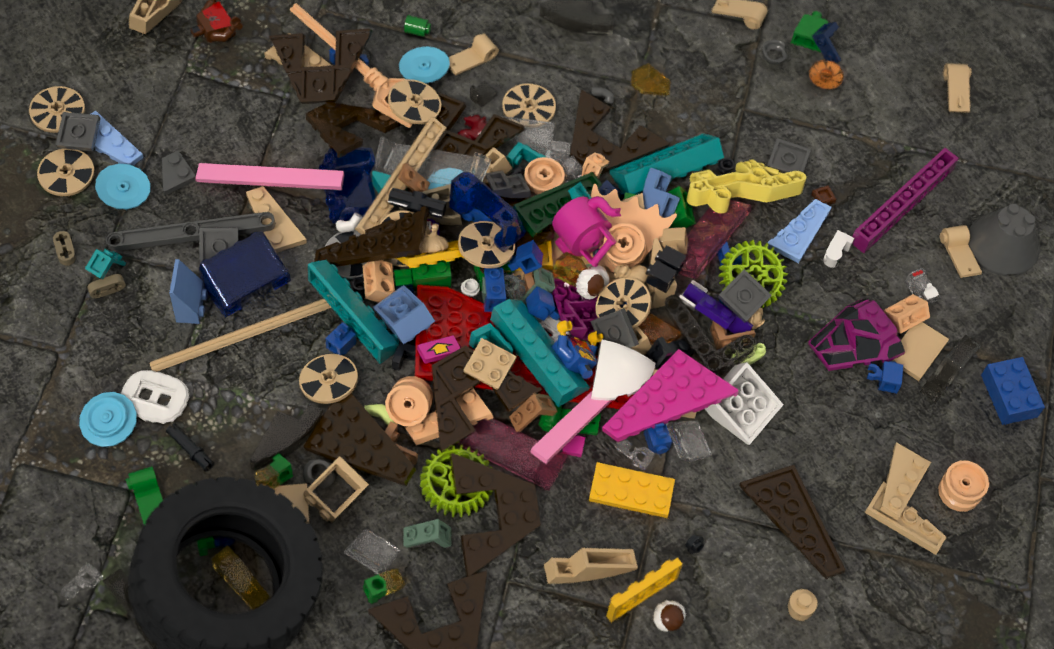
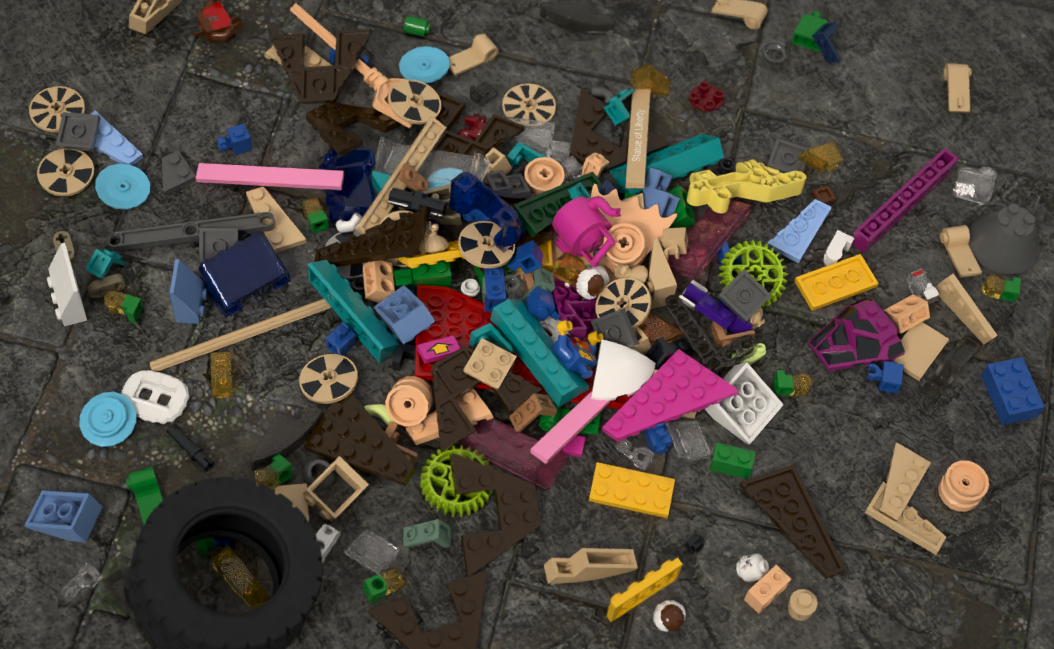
(64, 515): none -> medium blue slope
(66, 289): none -> white slope
(124, 304): none -> leg
(222, 374): none -> clear yellow slope
(237, 139): none -> blue brick
(315, 214): none -> leg
(327, 537): none -> white leg
(616, 109): none -> teal bracket
(638, 139): none -> tan tile
(667, 265): black piece -> none
(706, 97): none -> dark red dish
(732, 460): none -> green brick
(752, 567): none -> white head
(767, 589): none -> light nougat brick
(791, 384): none -> leg
(822, 157): none -> clear yellow slope
(826, 74): clear orange dish -> none
(836, 282): none -> yellow plate
(962, 305): none -> tan wing
(975, 184): none -> clear slope
(1002, 288): none -> leg

